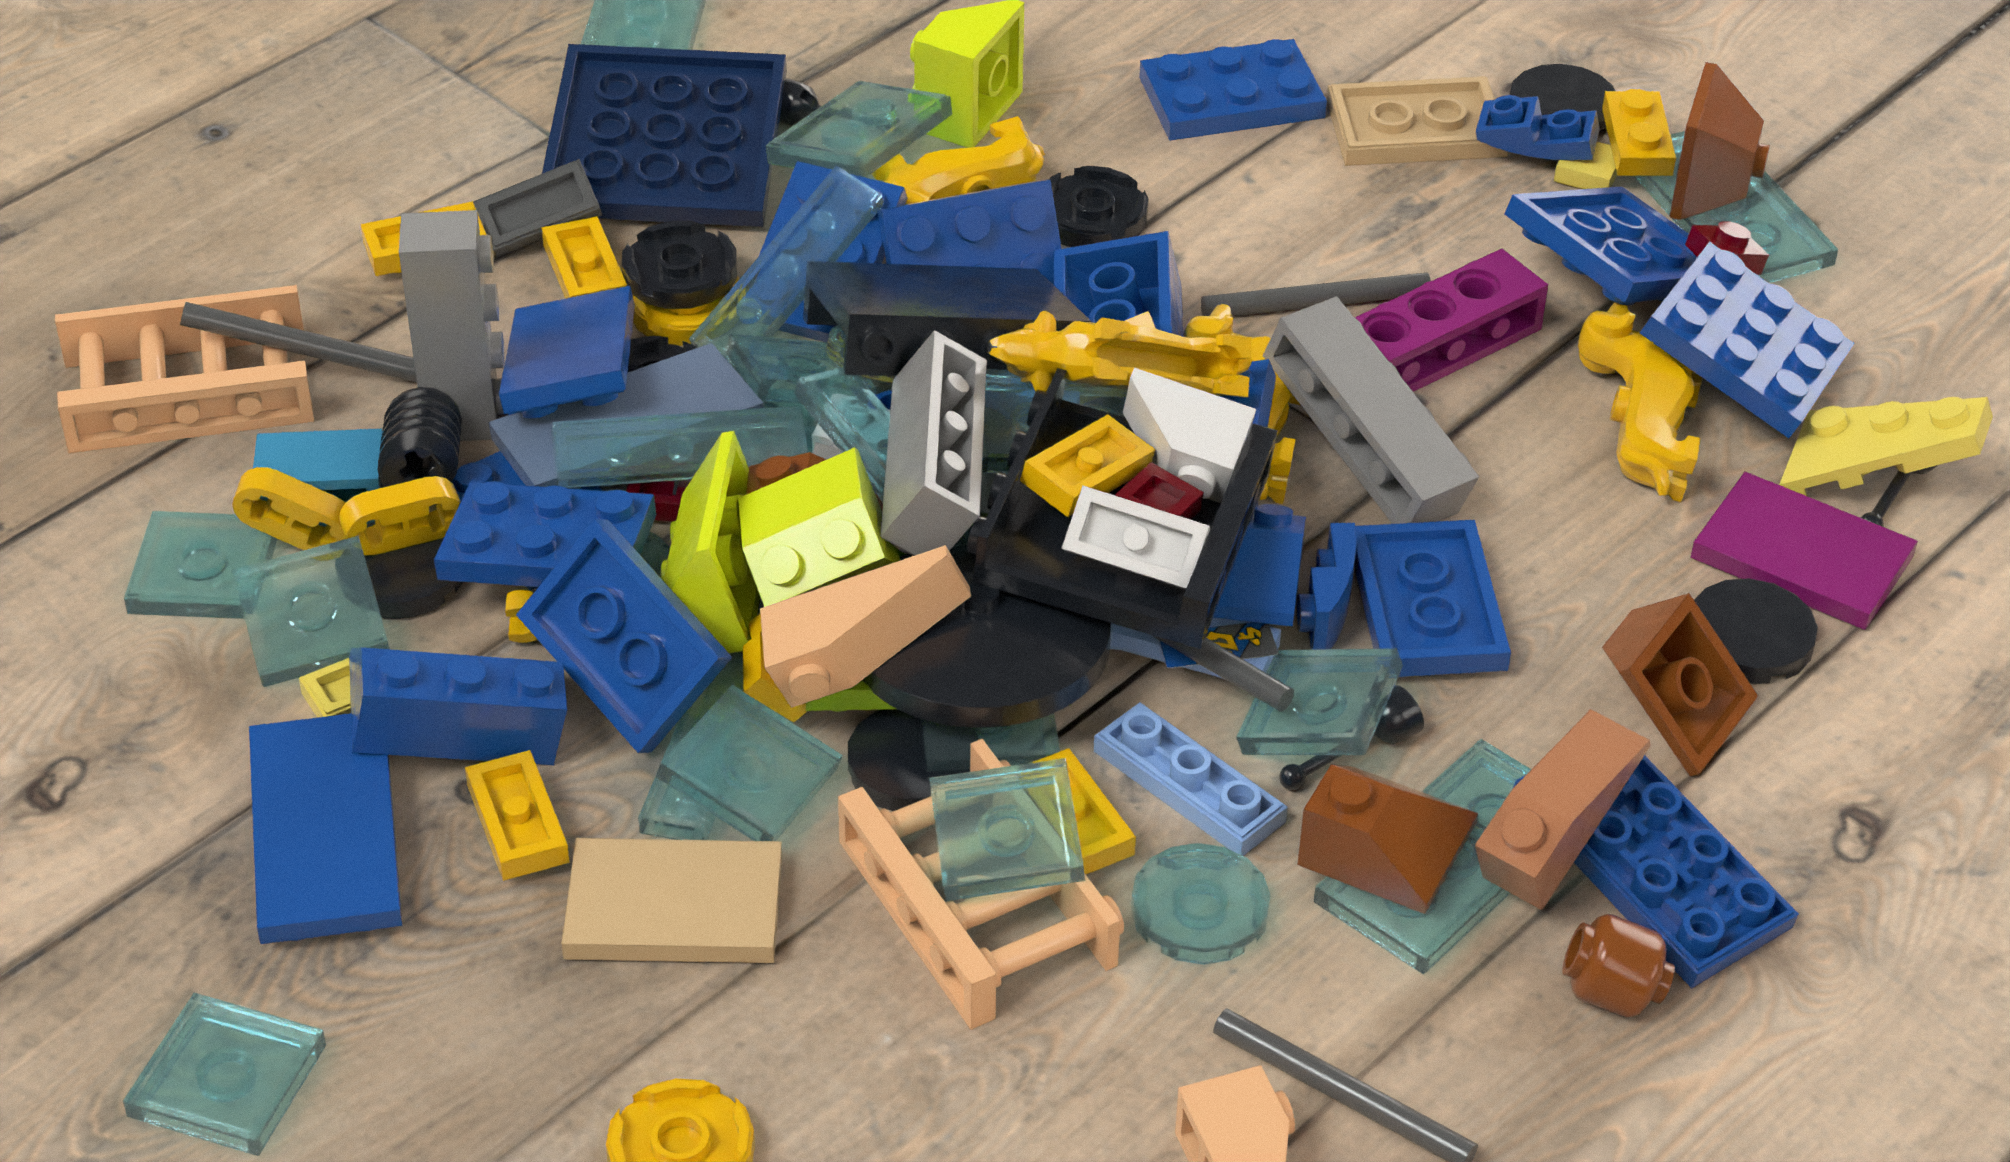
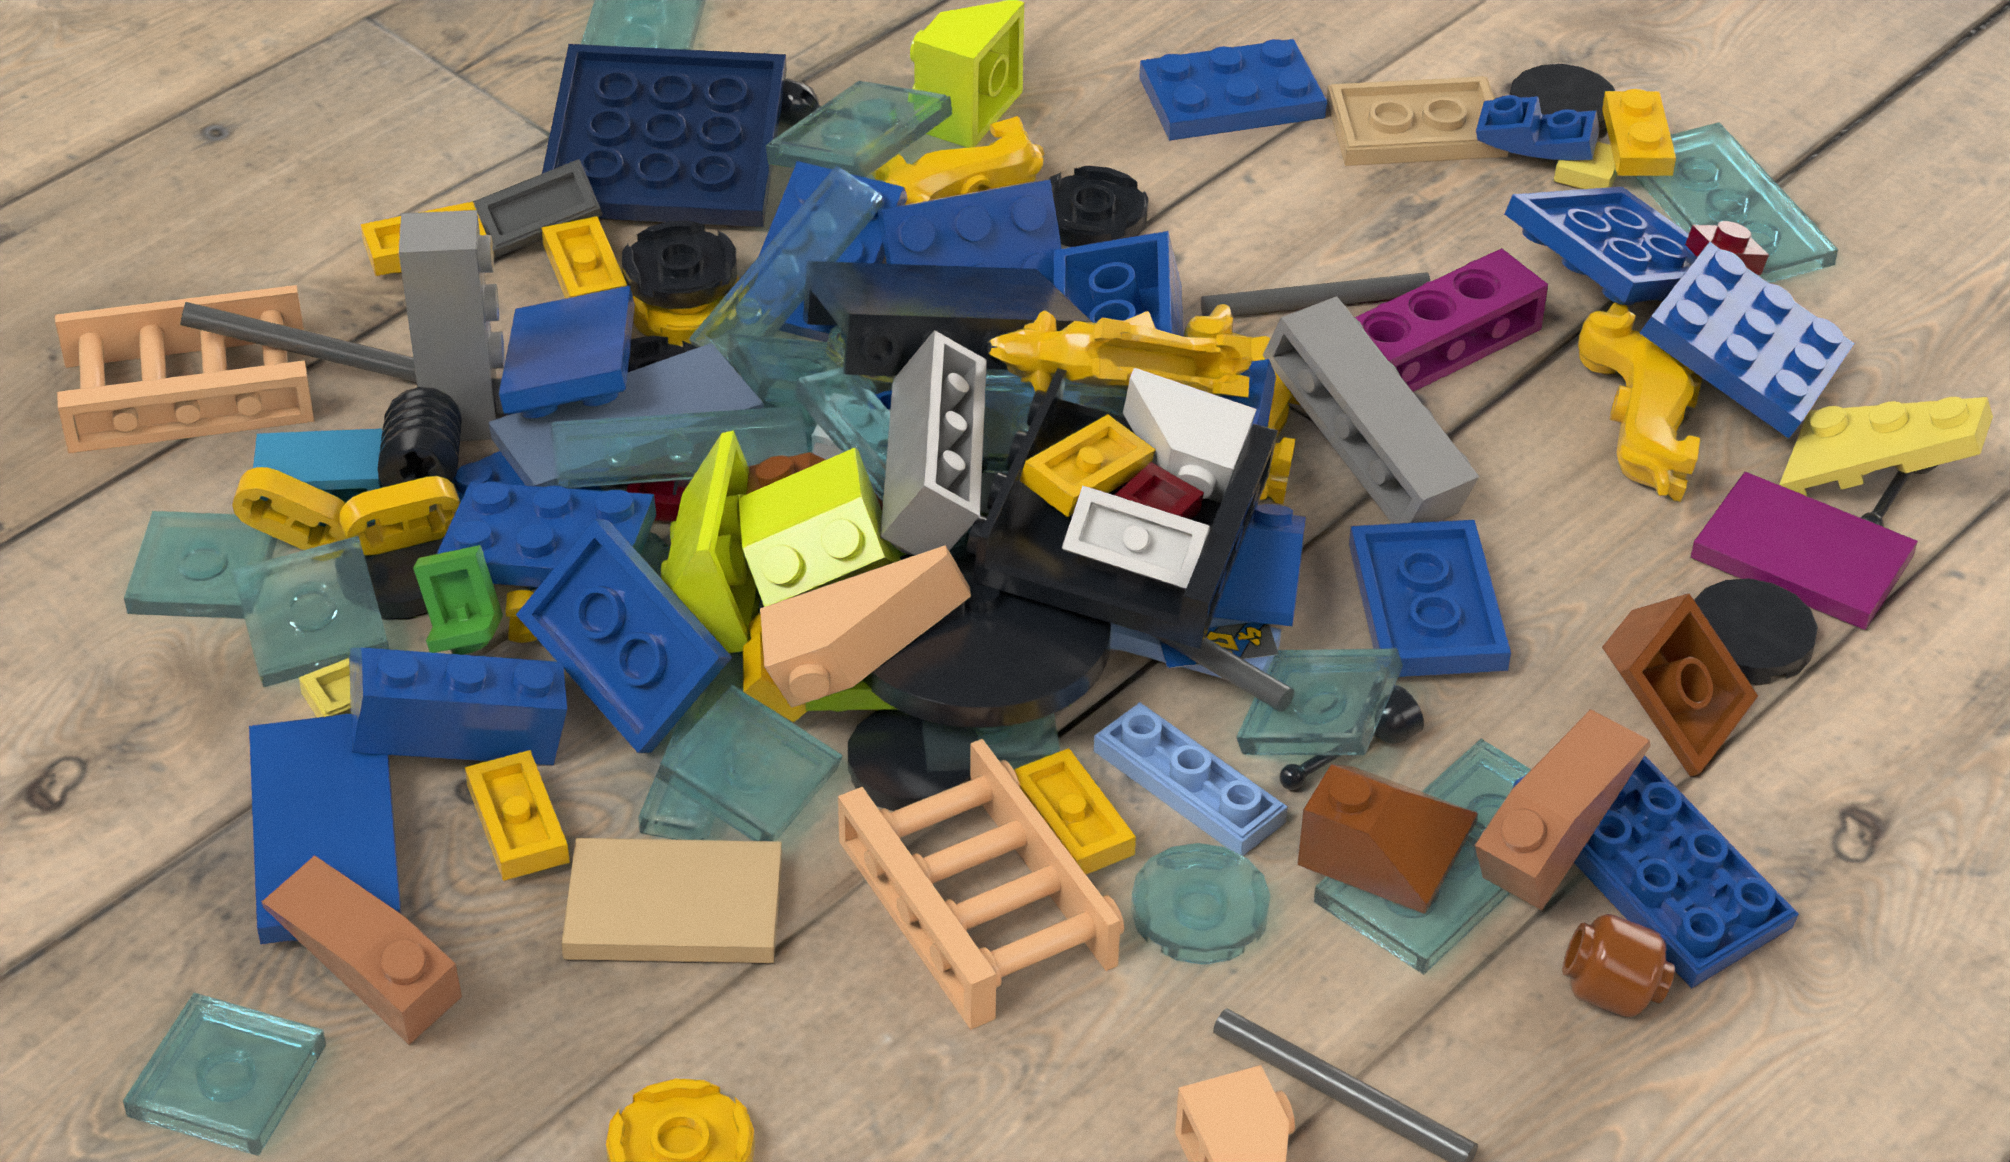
(367, 947): none -> nougat slope
(458, 600): none -> bright green bracket
(1006, 829): clear light blue tile -> none
(1329, 591): blue slope -> none
(1718, 148): dark orange slope -> none

